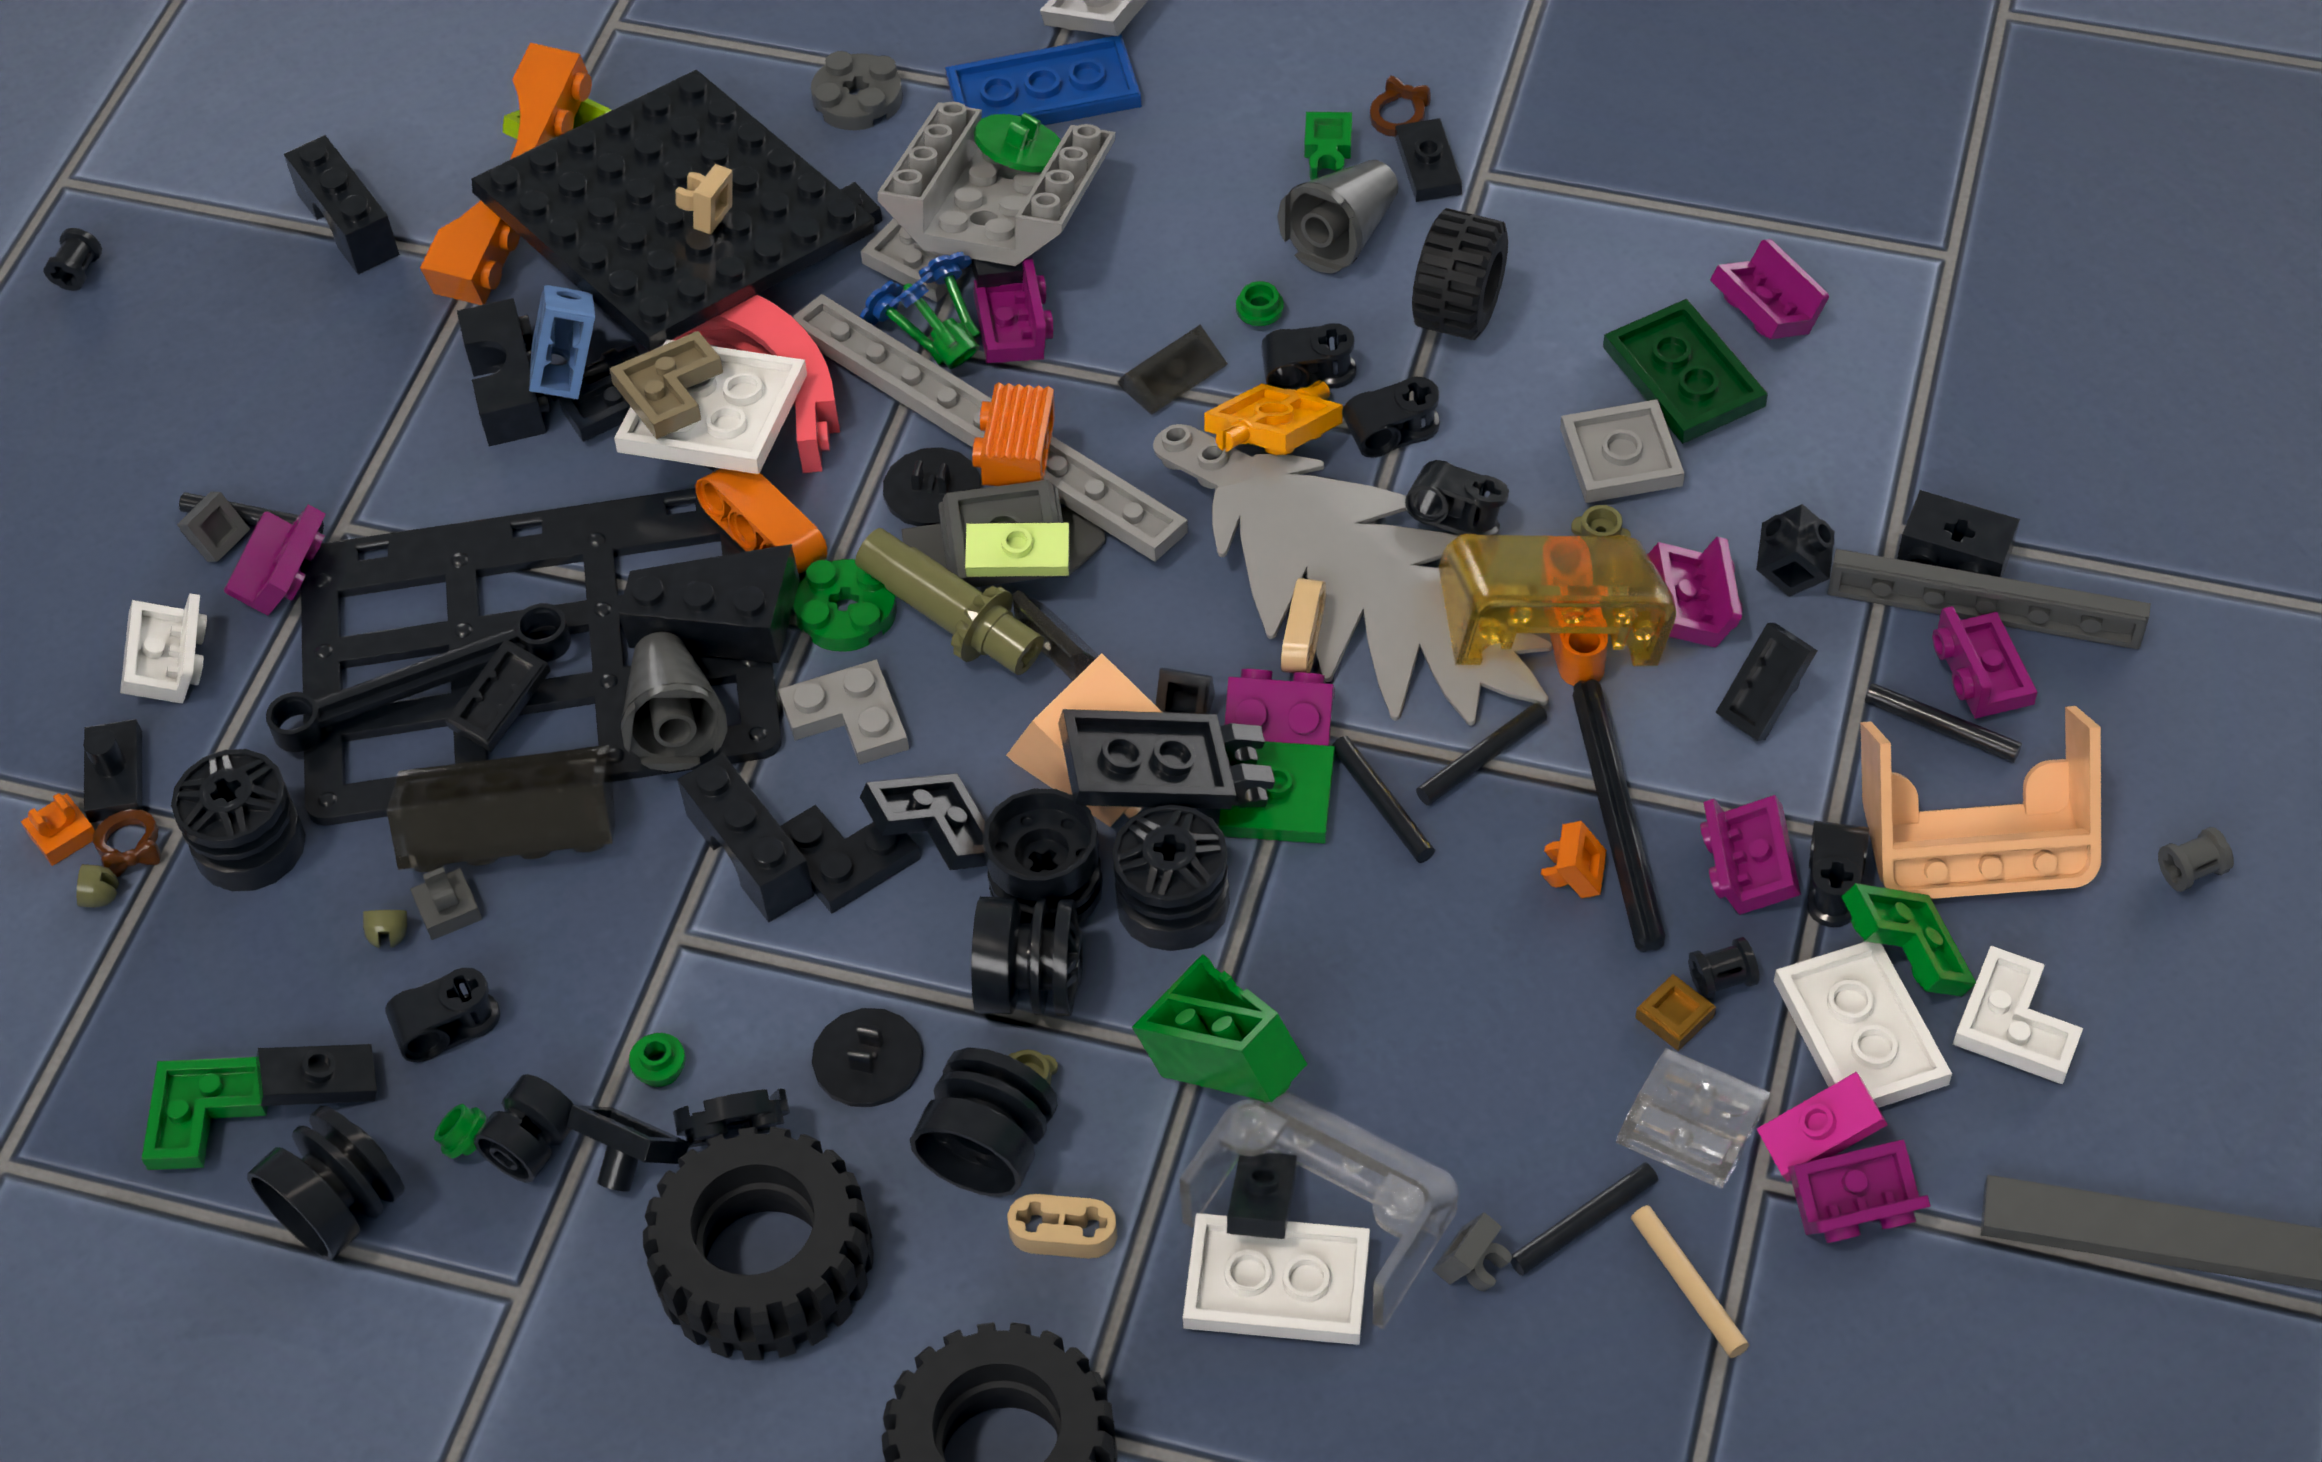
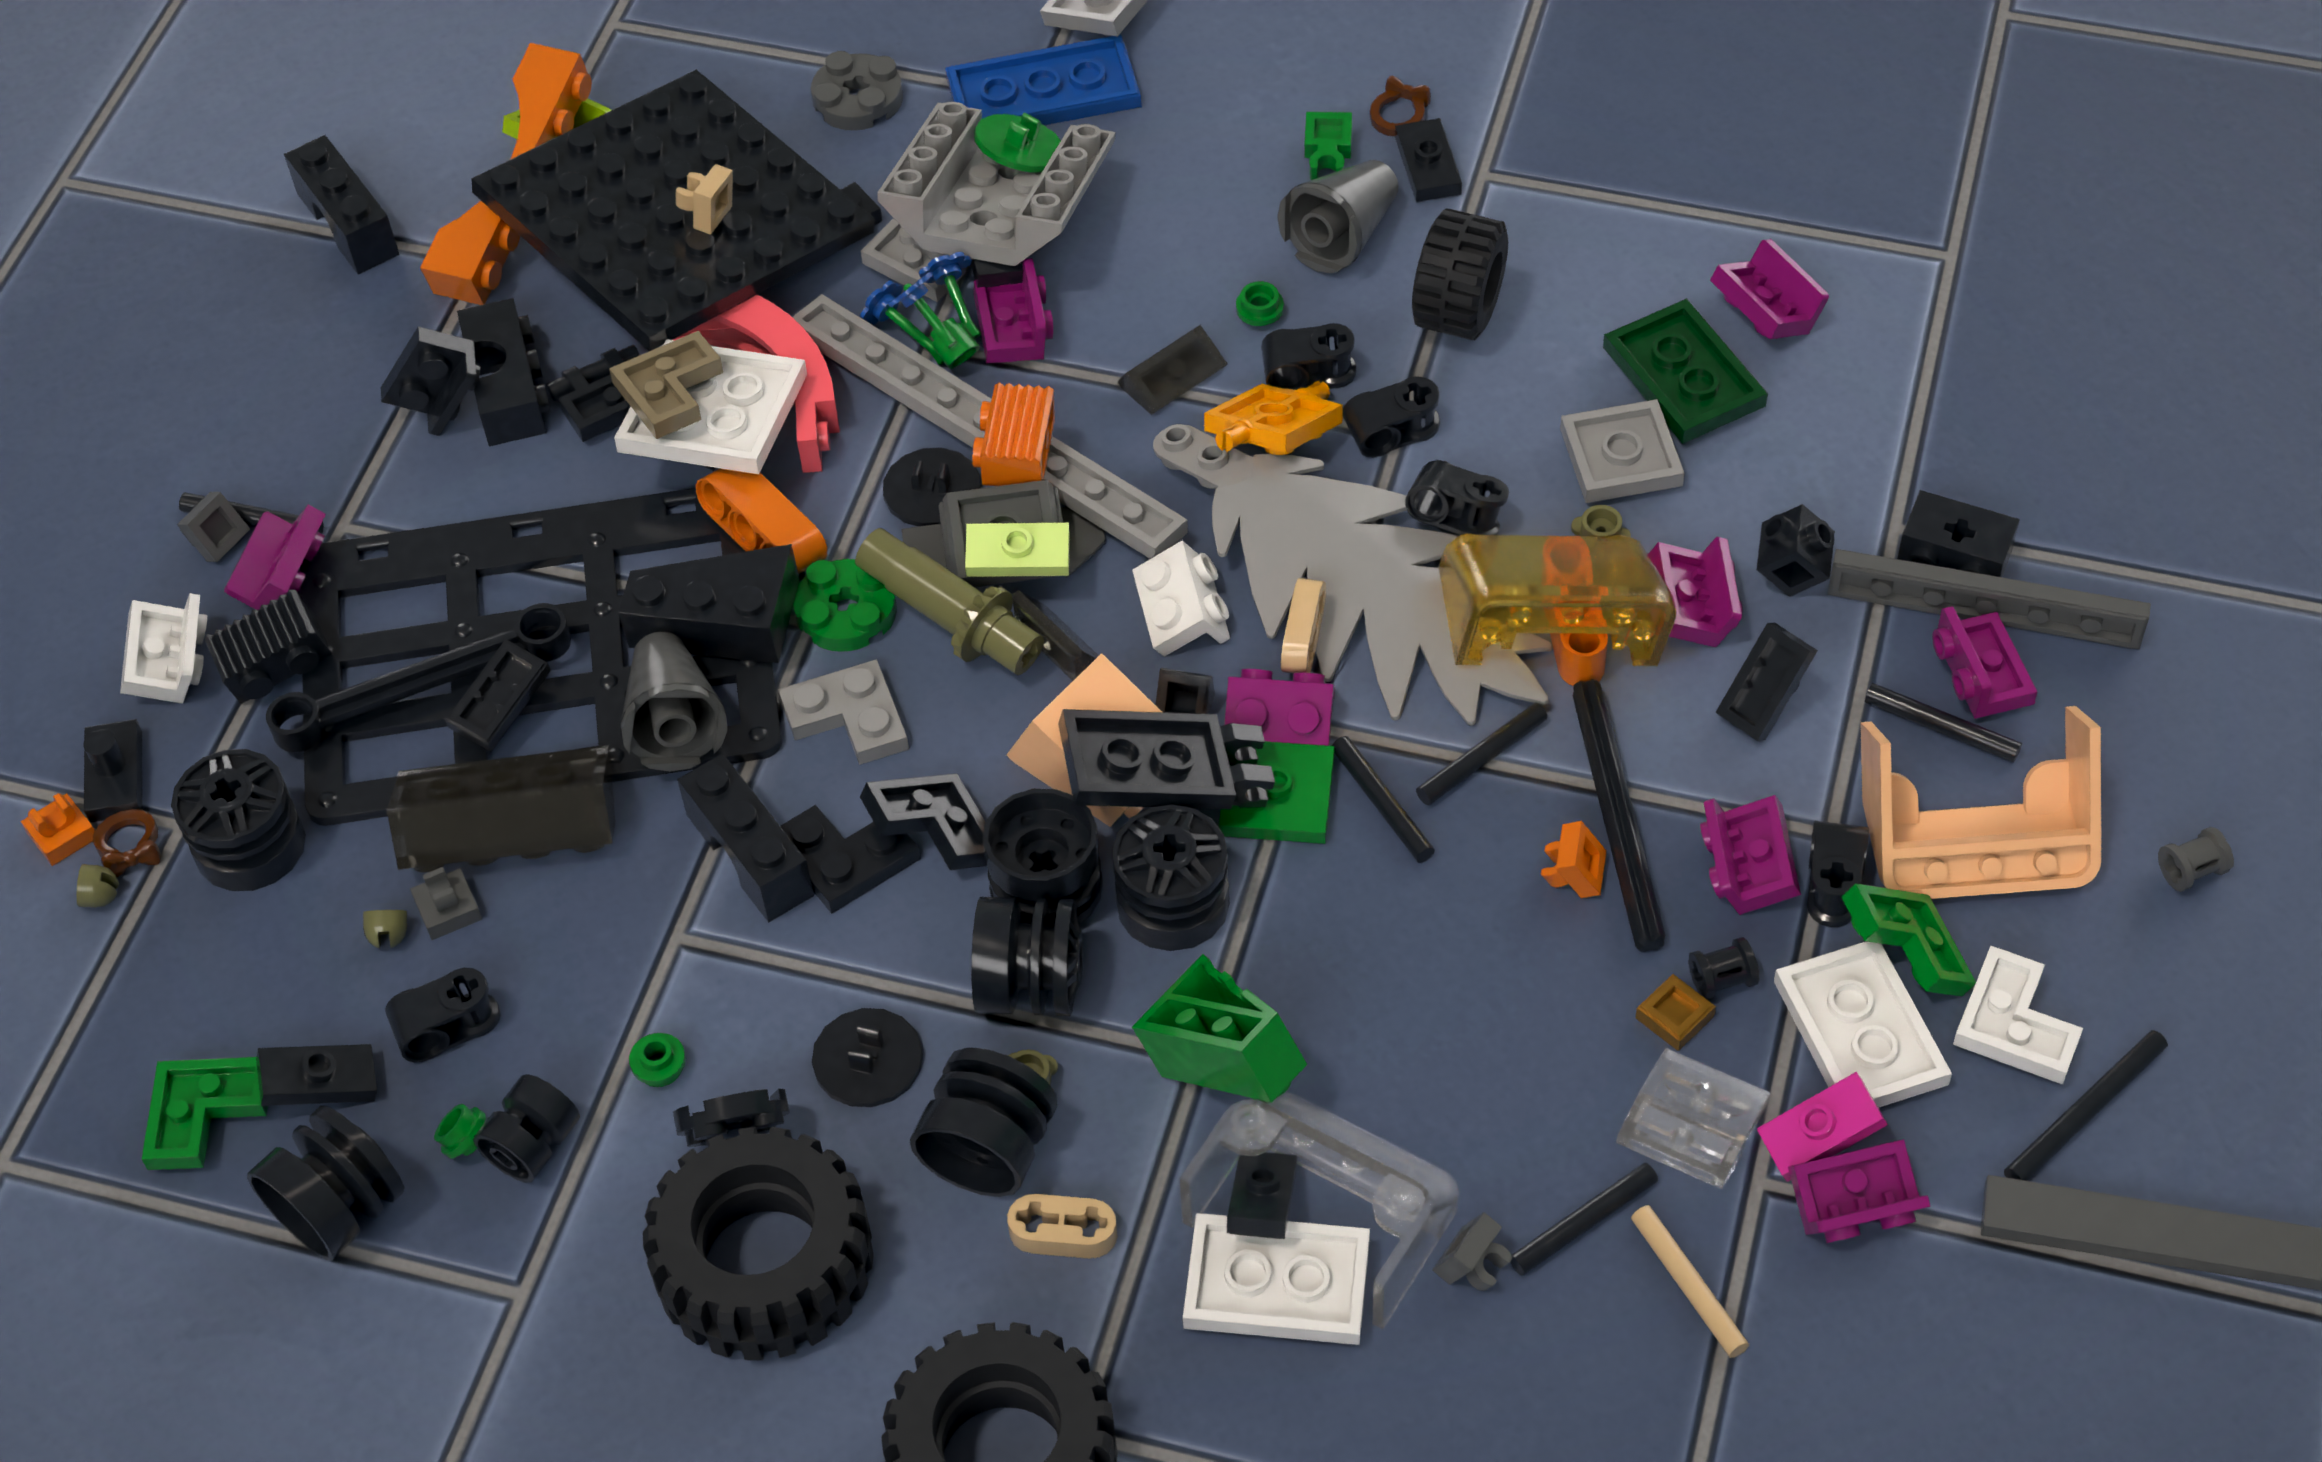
(72, 259): black bush -> none
(268, 647): none -> black brick
(432, 376): none -> black bracket
(563, 329): medium blue torso -> none
(626, 1143): black tile -> none
(1180, 598): none -> white bracket
(2086, 1107): none -> black bar

